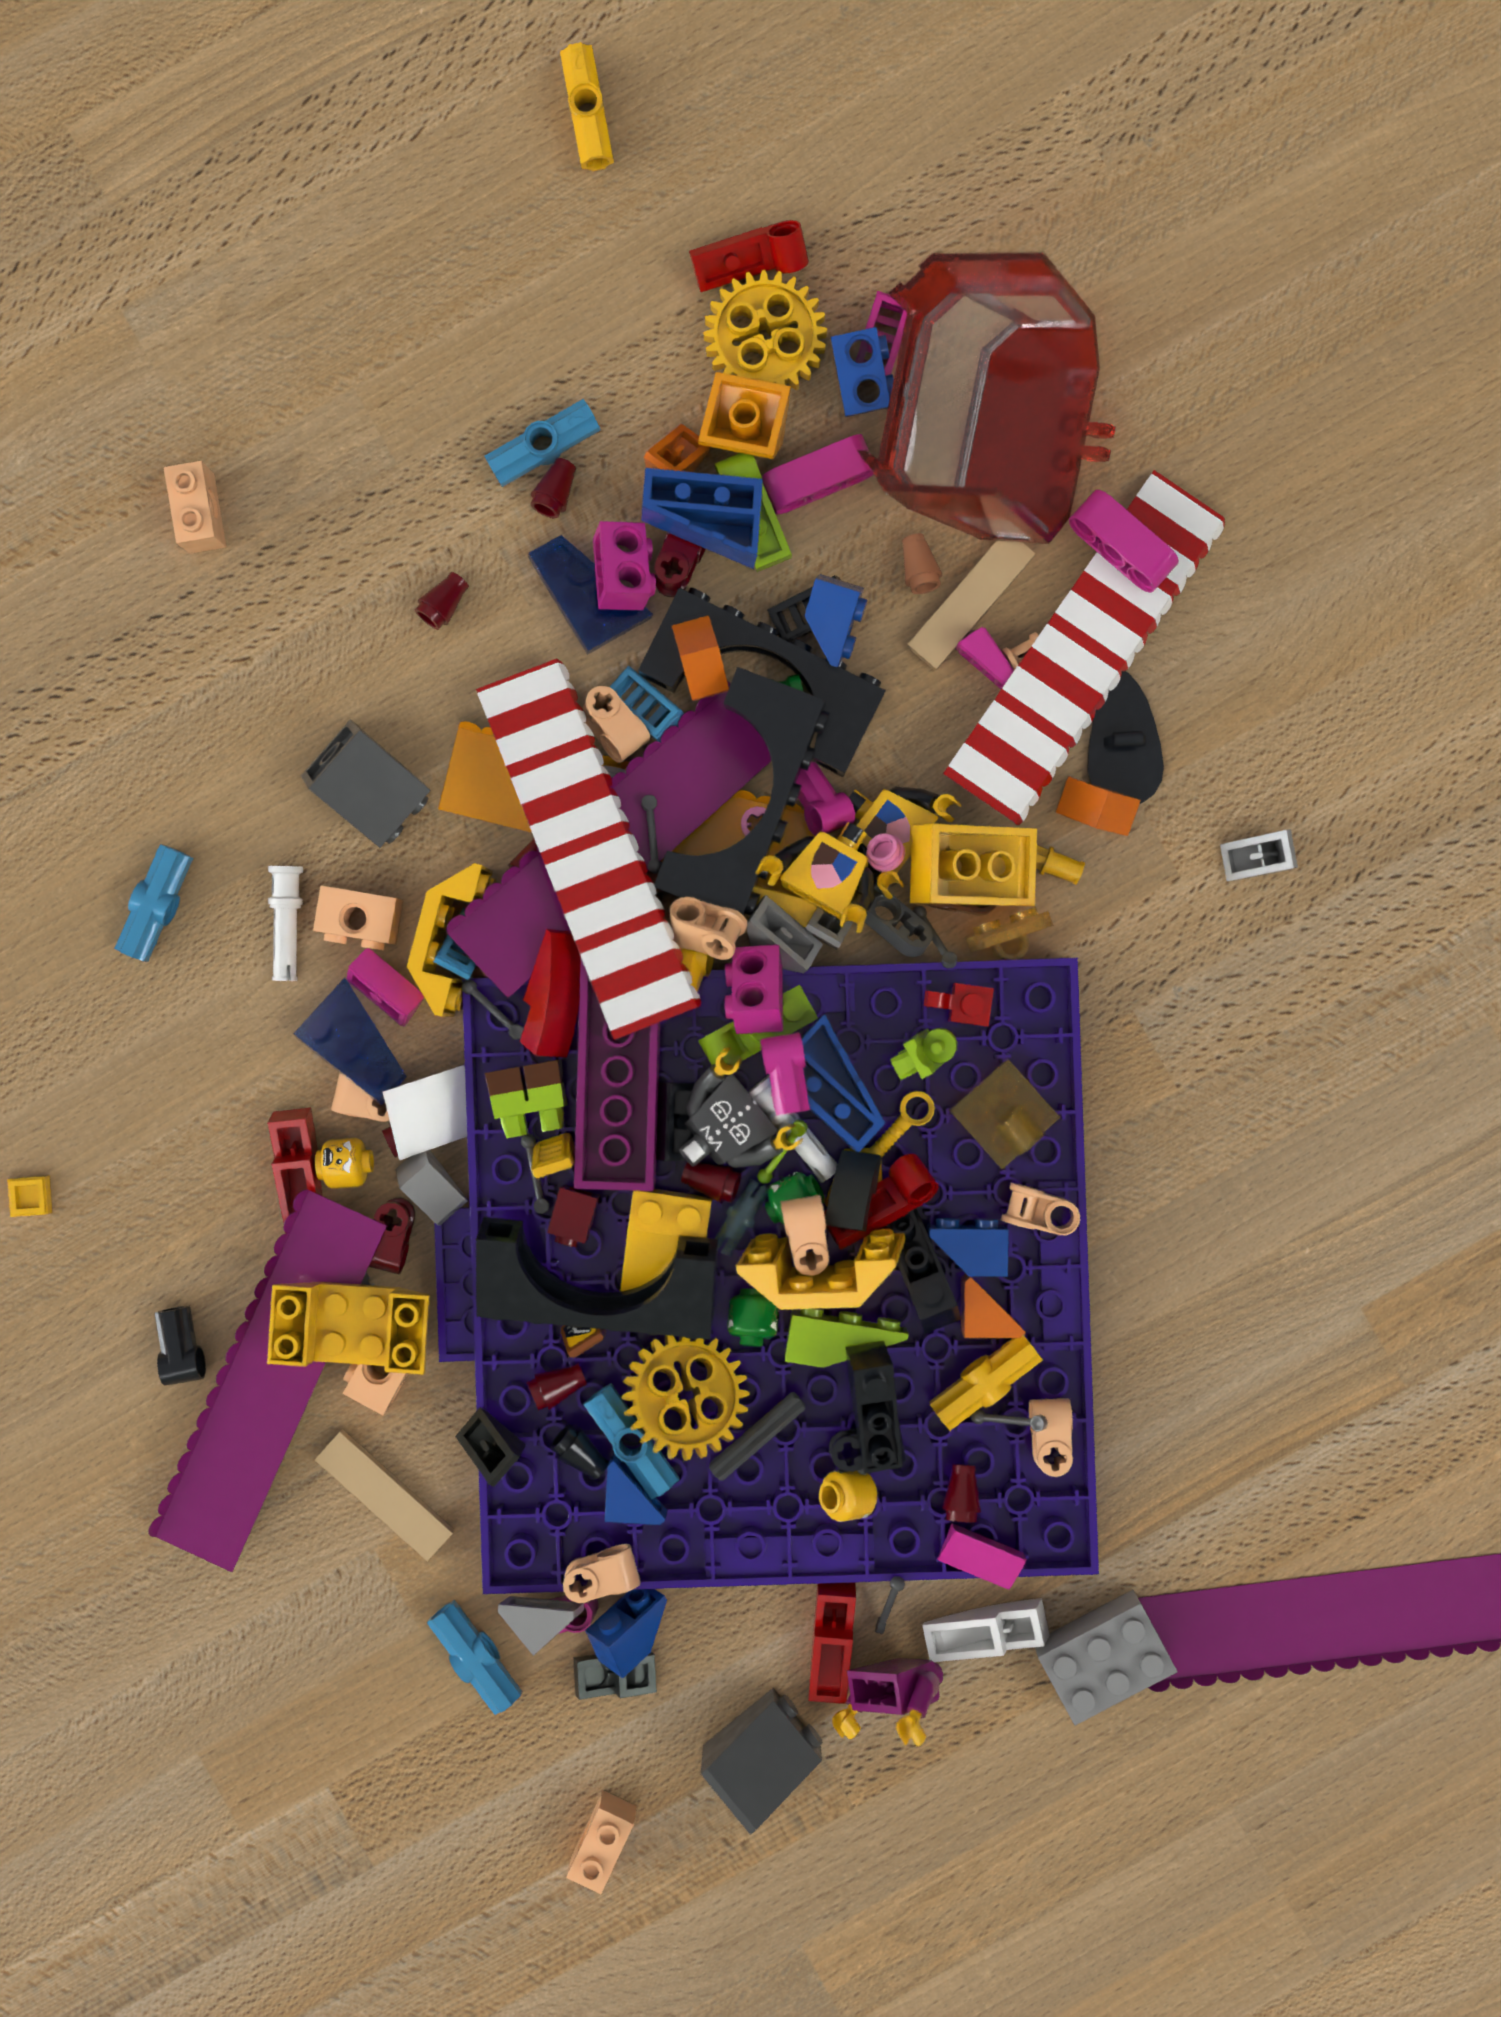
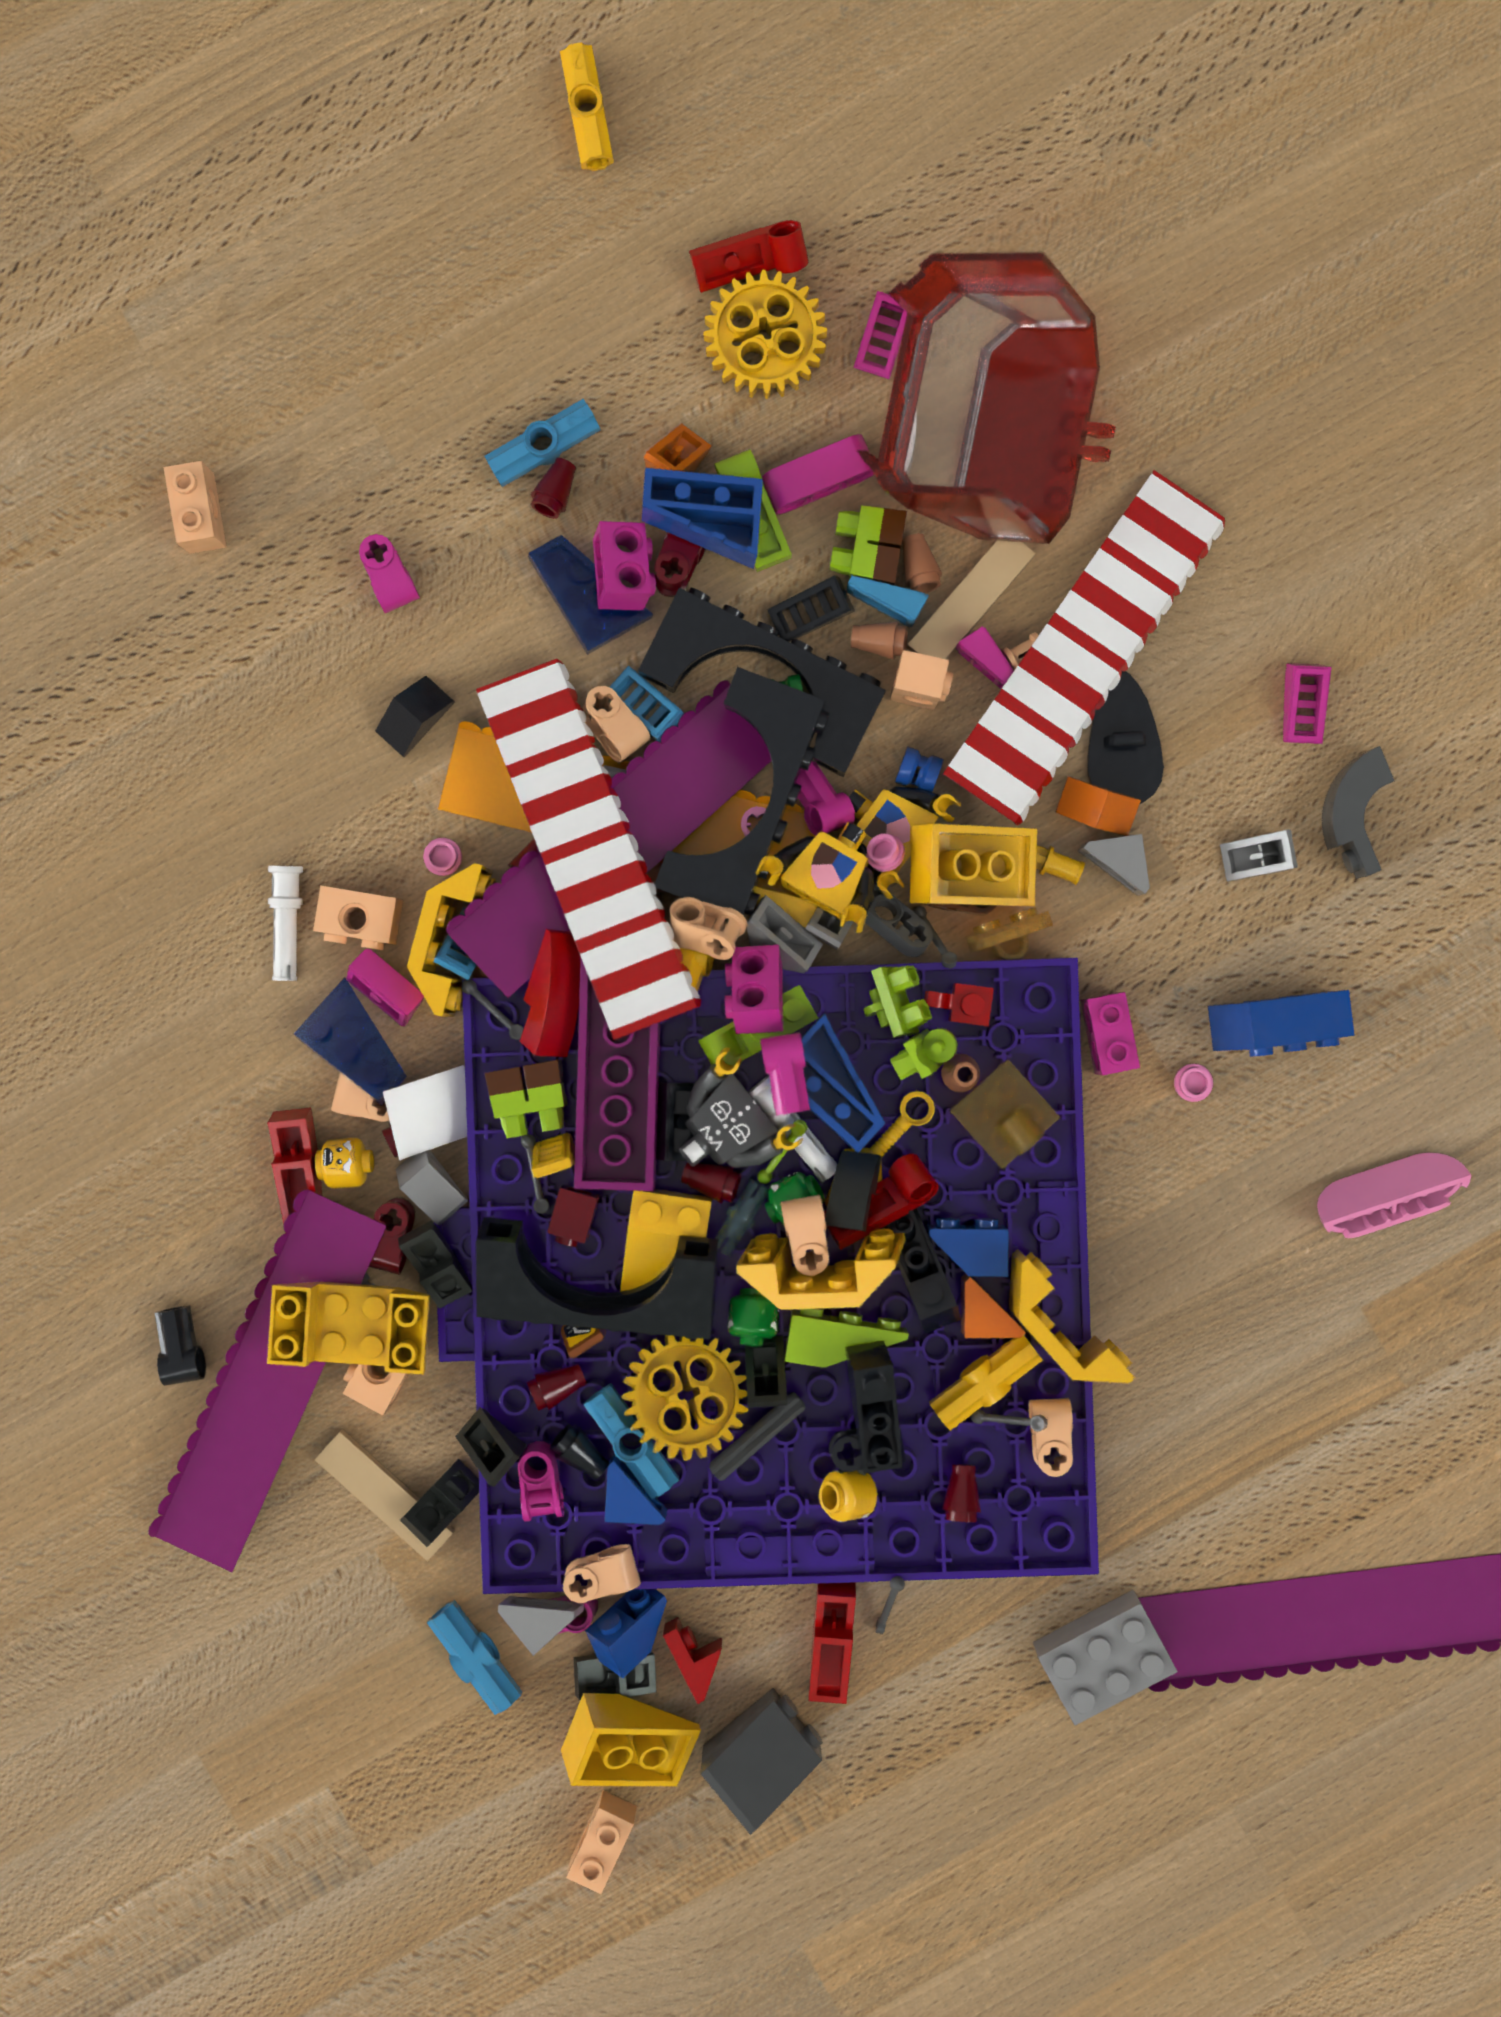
(29, 1196): yellow tile -> none
(153, 903): dark azure piece -> none
(365, 784): dark grey slope -> none
(388, 578): none -> dark pink piece
(413, 714): none -> black slope
(436, 1264): none -> pearl dark grey slope
(441, 601): dark red cone -> none
(442, 856): none -> bright pink plate
(442, 1503): none -> pearl dark grey slope
(540, 1489): none -> dark pink piece
(626, 1743): none -> yellow slope
(649, 804): dark grey hinge -> none
(695, 1665): none -> red slope
(700, 658): orange slope -> none
(745, 415): light orange slope -> none
(766, 1374): none -> pearl dark grey slope
(831, 616): blue slope -> none
(852, 373): blue brick -> none
(876, 543): none -> lime hips
(881, 639): none -> nougat cone
(891, 1688): magenta torso -> none
(892, 1003): none -> lime hips
(895, 601): none -> dark azure slope
(921, 680): none -> light nougat brick
(927, 773): none -> blue wheel
(951, 1068): none -> nougat cone
(981, 1556): dark pink slope -> none
(987, 1631): white slope -> none
(1038, 1210): light nougat piece -> none
(1093, 1360): none -> yellow slope
(1110, 1033): none -> dark pink brick
(1121, 859): none -> light grey slope
(1123, 541): dark pink beam -> none
(1193, 1082): none -> bright pink plate
(1282, 1022): none -> blue wedge
(1291, 702): none -> dark pink slope
(1346, 807): none -> dark grey arch
(1391, 1194): none -> bright pink brick

